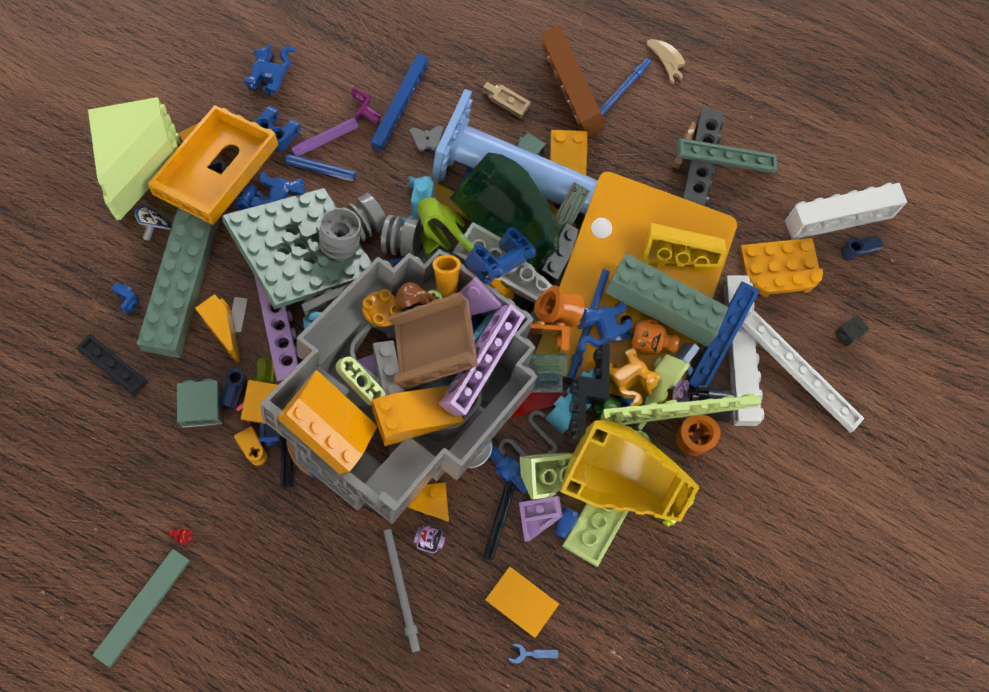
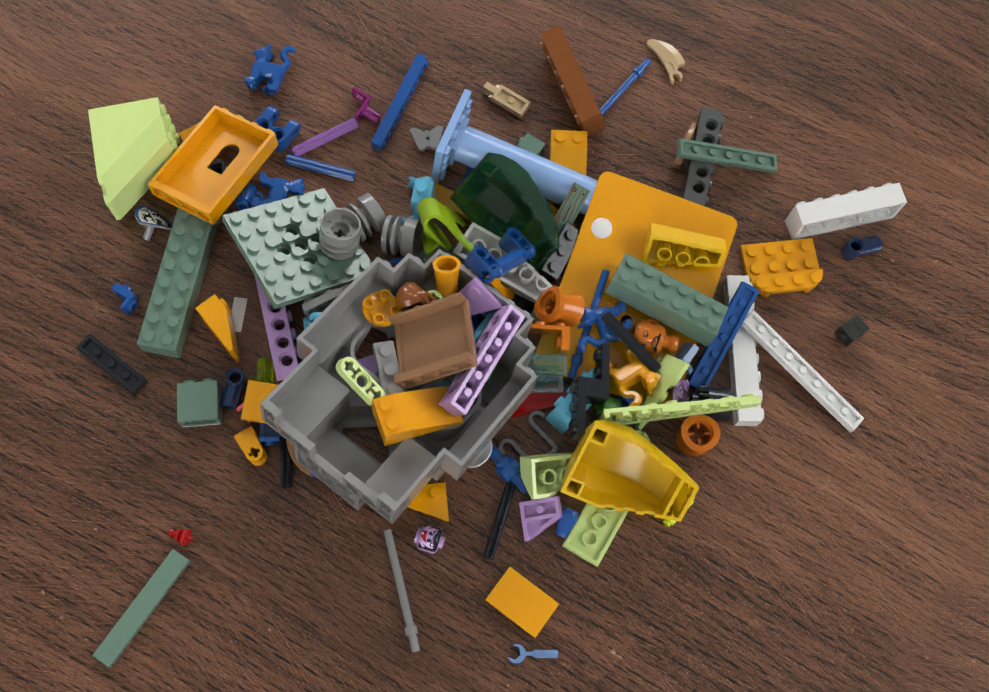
(328, 423): light orange slope -> none
(631, 342): none -> black axle

